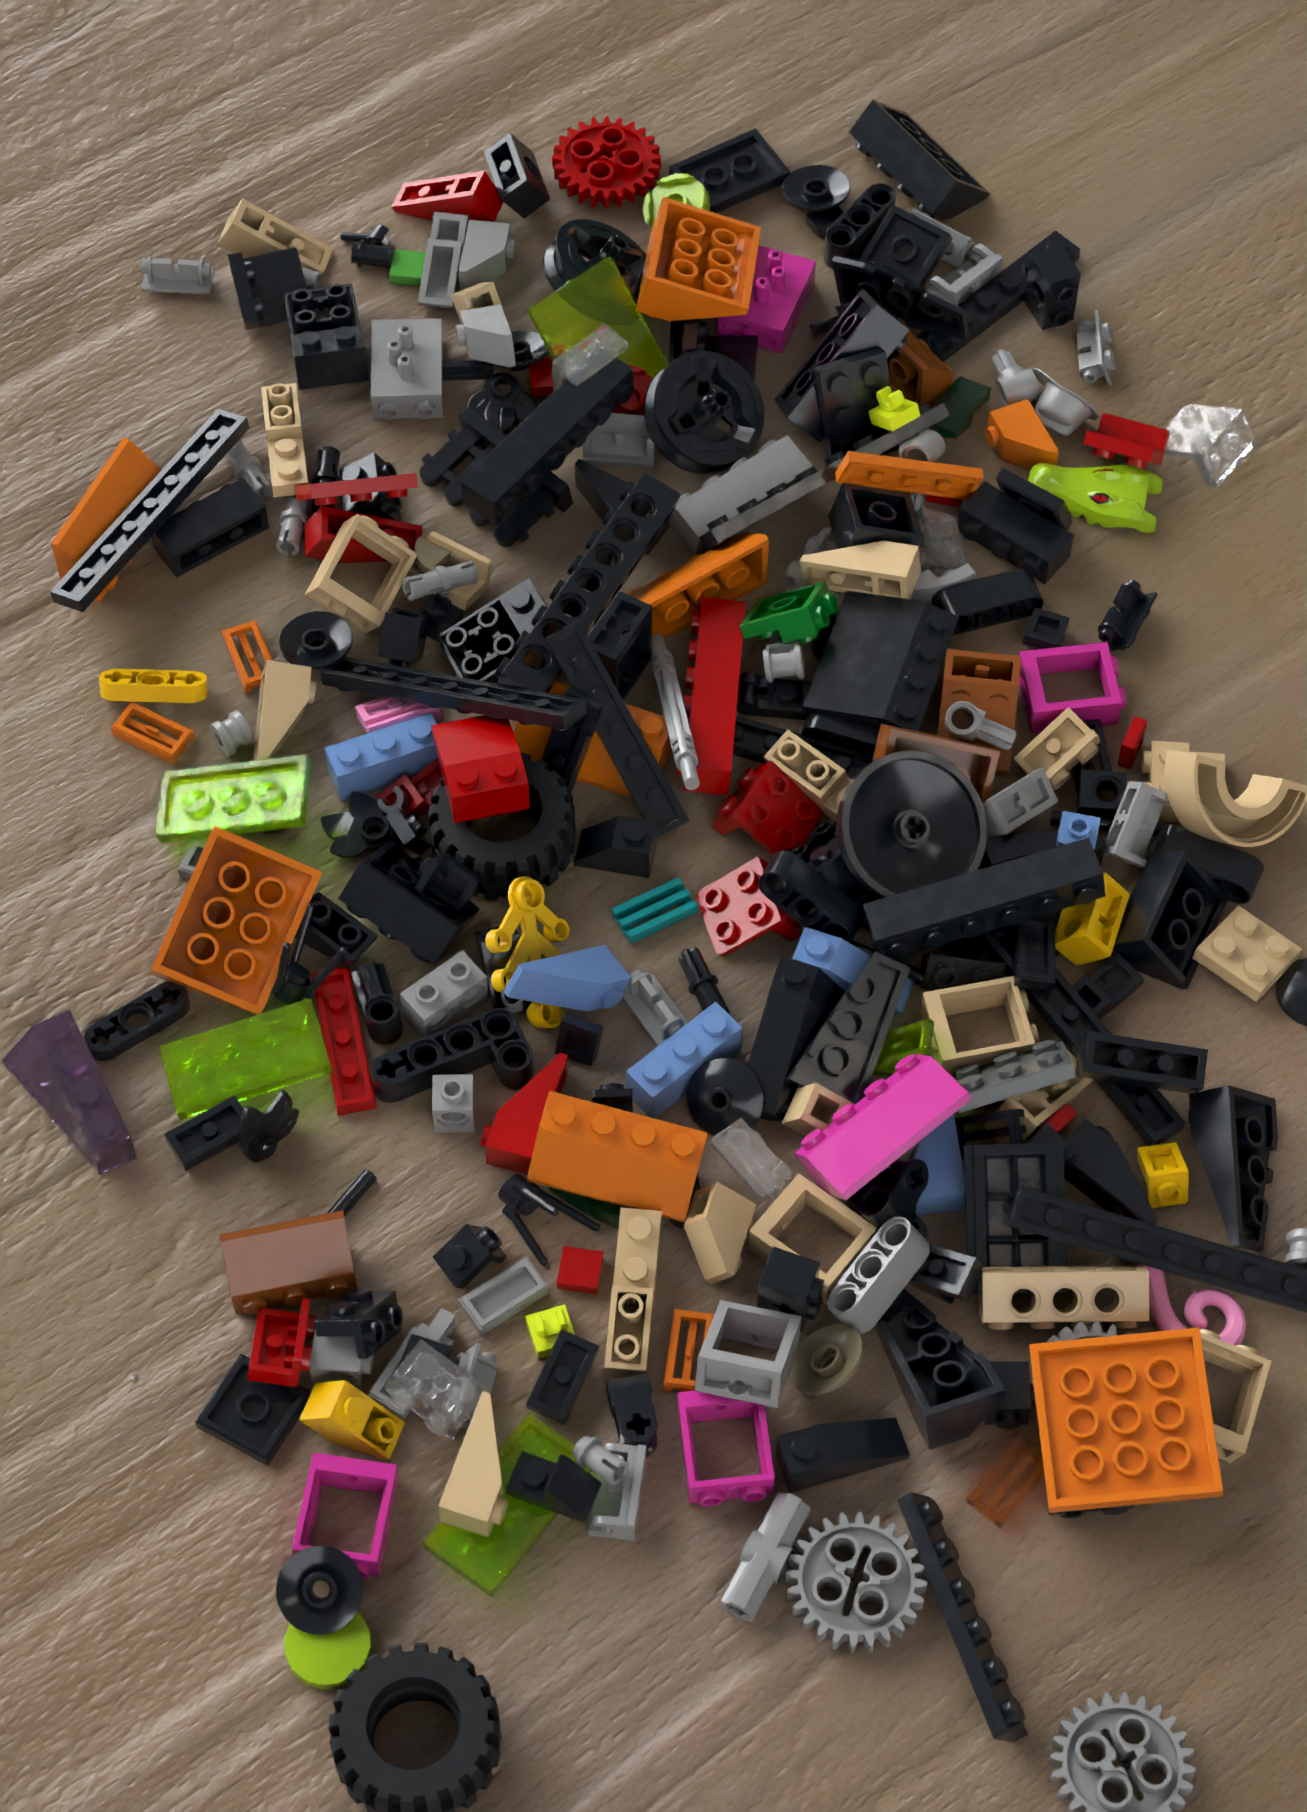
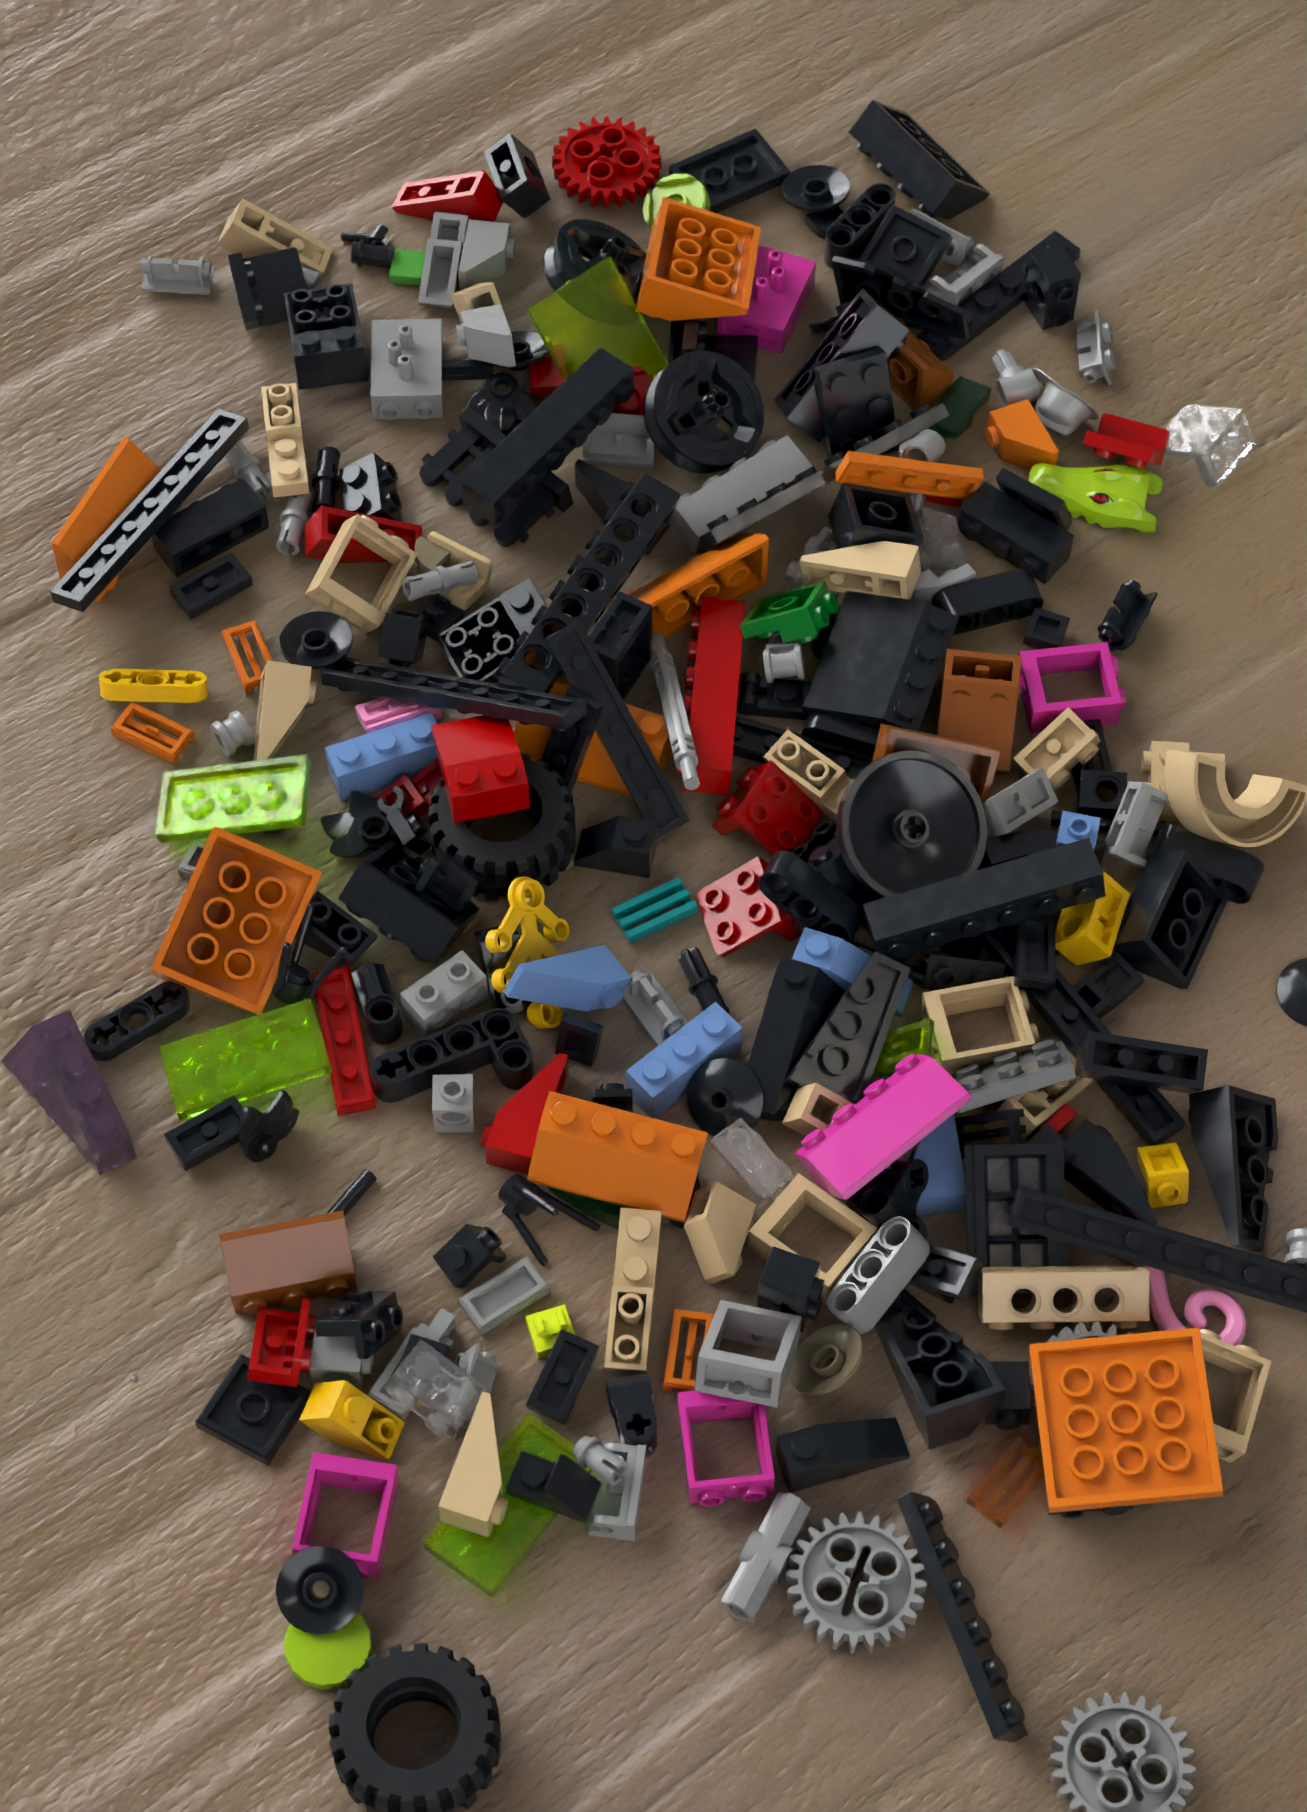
(211, 586): none -> black plate
(358, 489): red wing -> none
(580, 1270): red tile -> none
(588, 356): clear bracket -> none
(893, 410): neon yellow tile -> none
(981, 729): light grey axle -> none
(1132, 742): red tile -> none
(1247, 953): tan plate -> none

